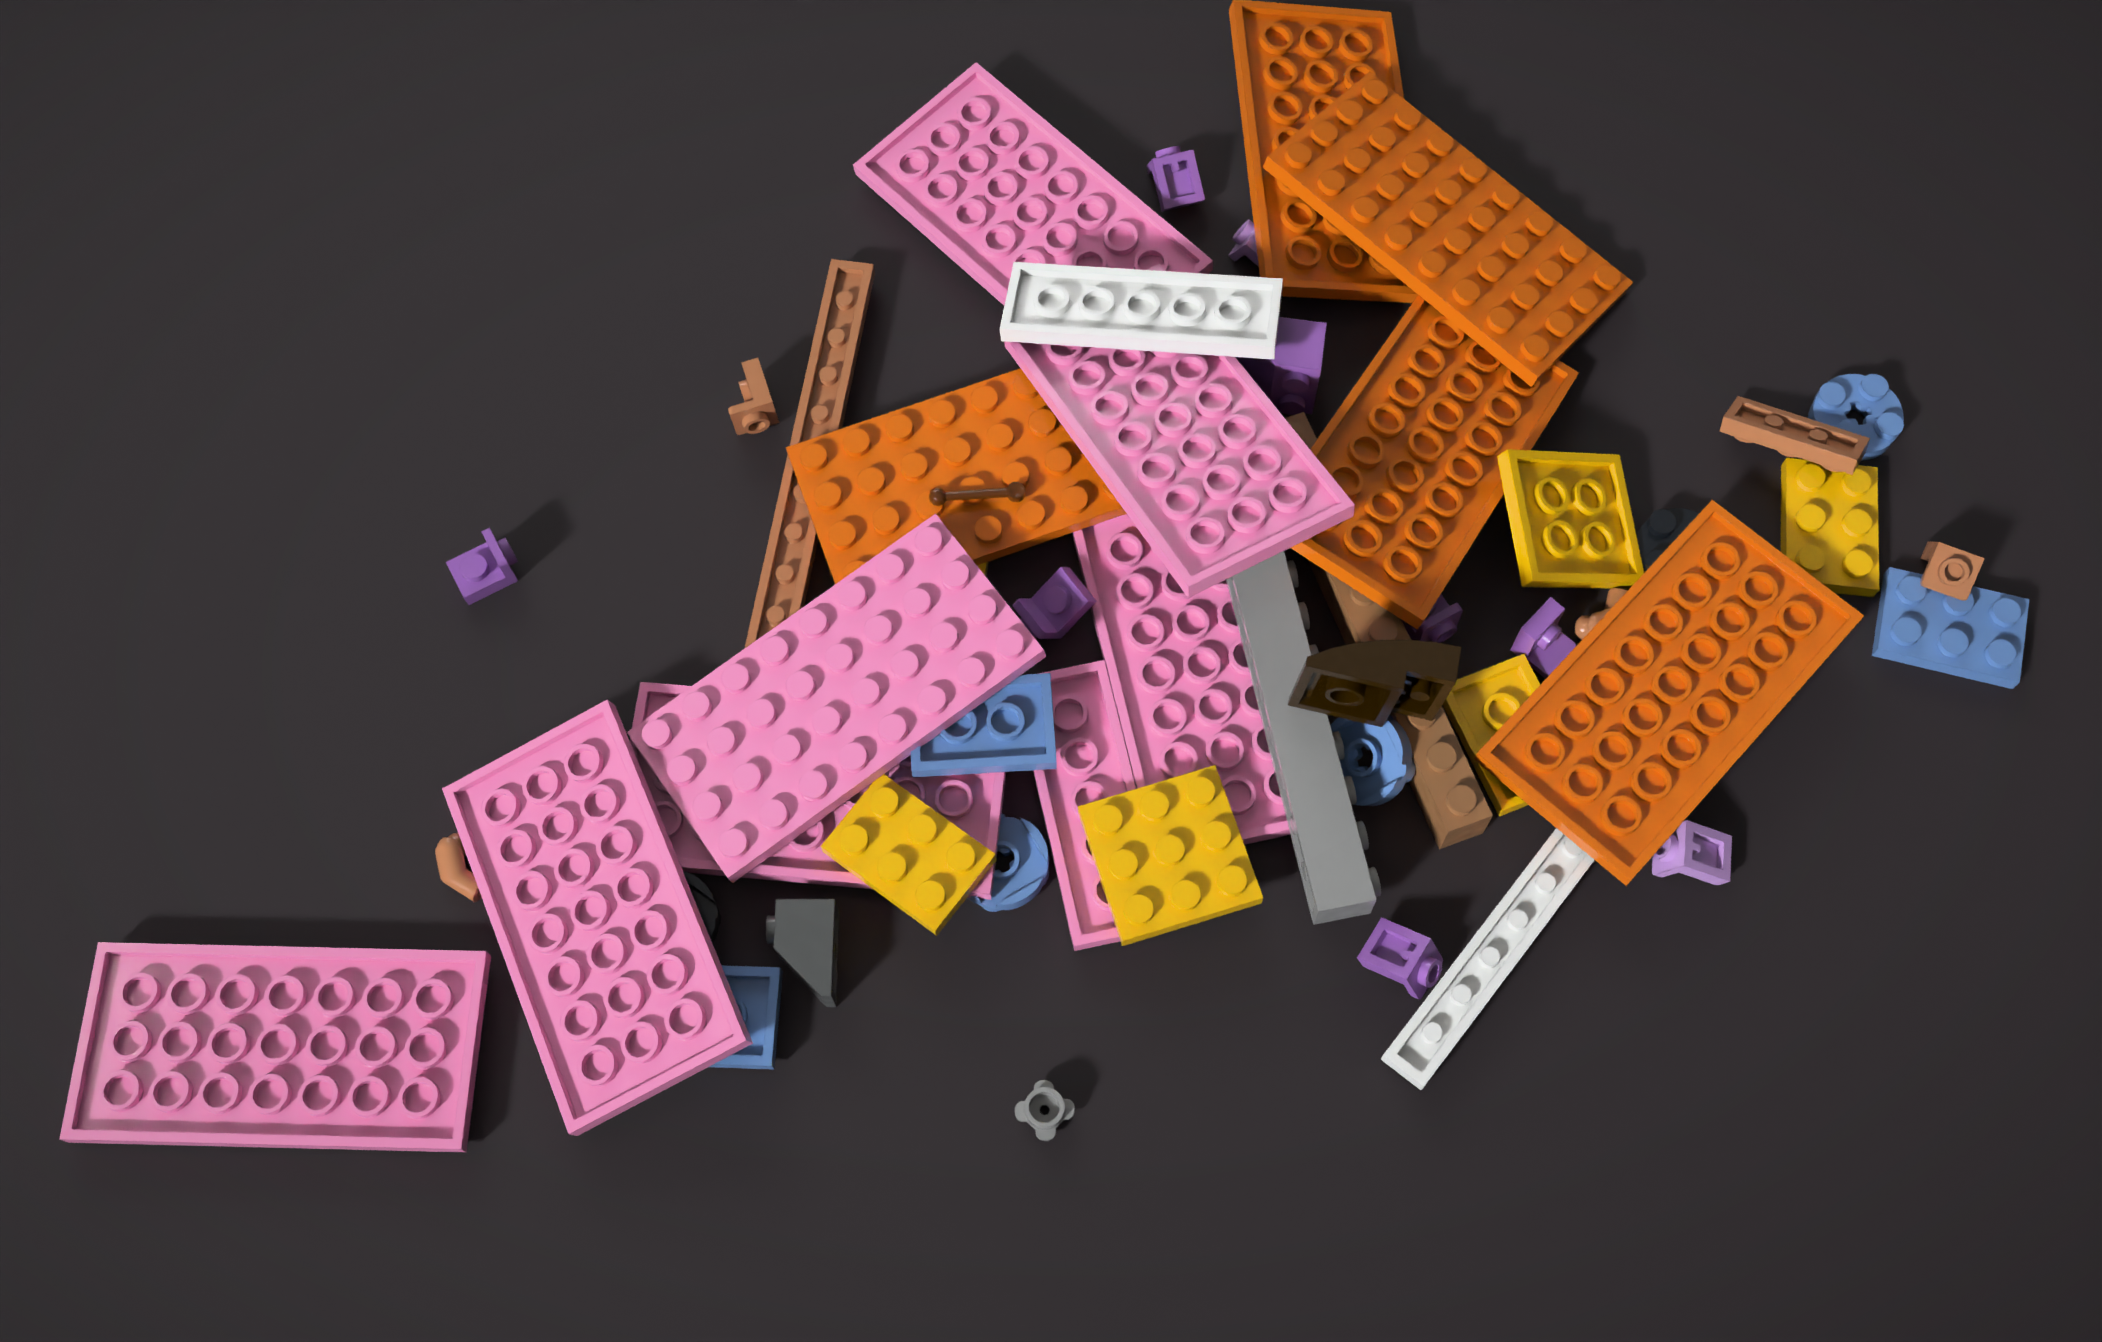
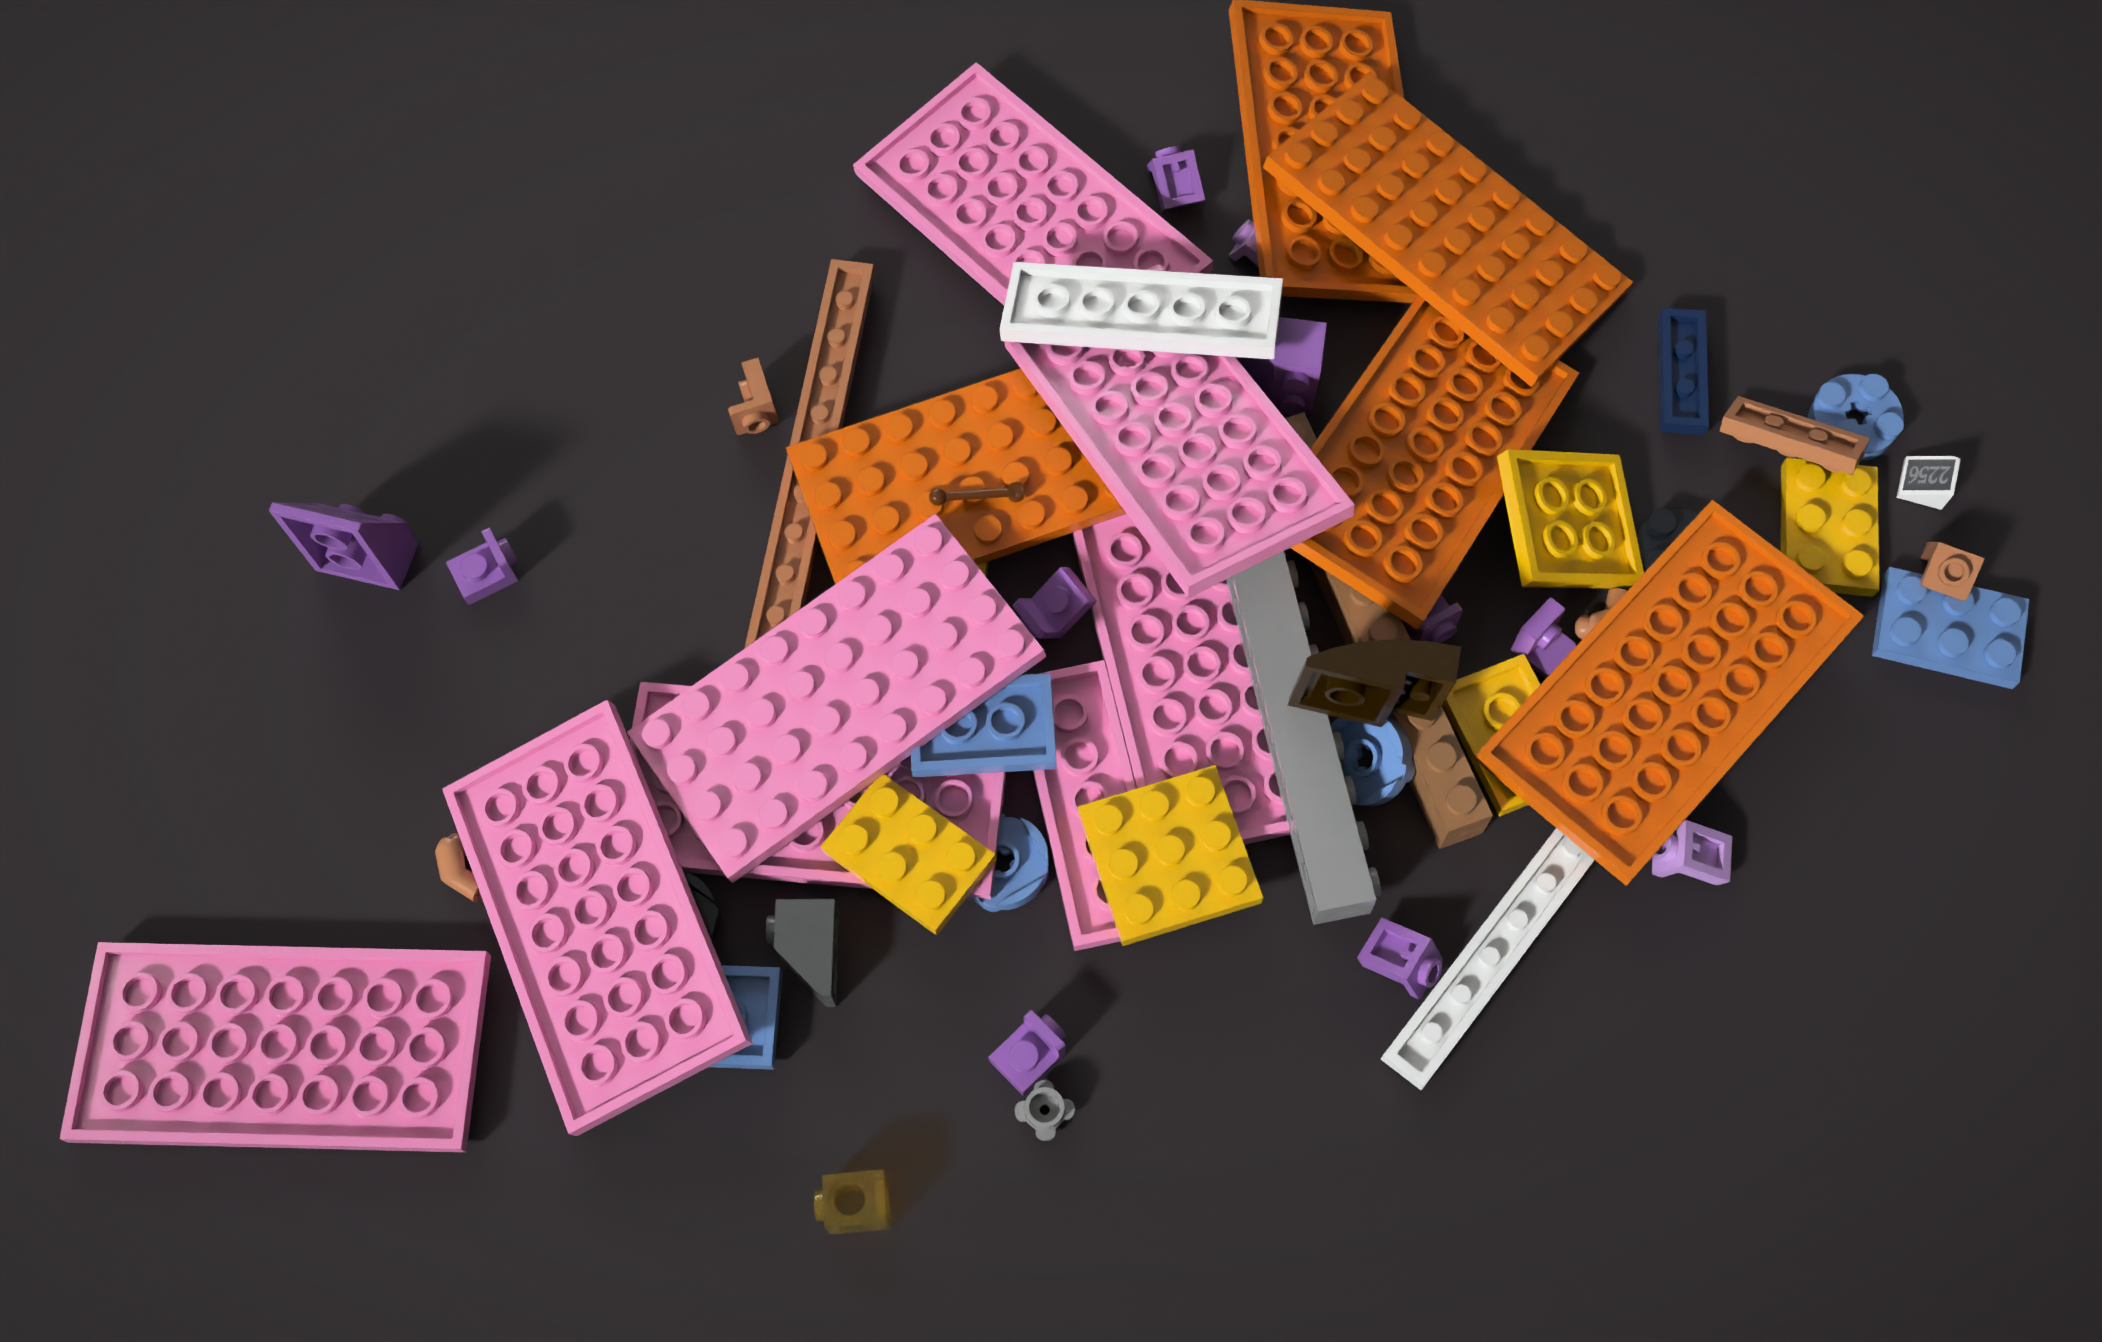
(349, 542): none -> medium lavender slope
(873, 1215): none -> clear yellow brick
(1030, 1052): none -> medium lavender bracket
(1683, 371): none -> dark blue plate
(1928, 480): none -> slope

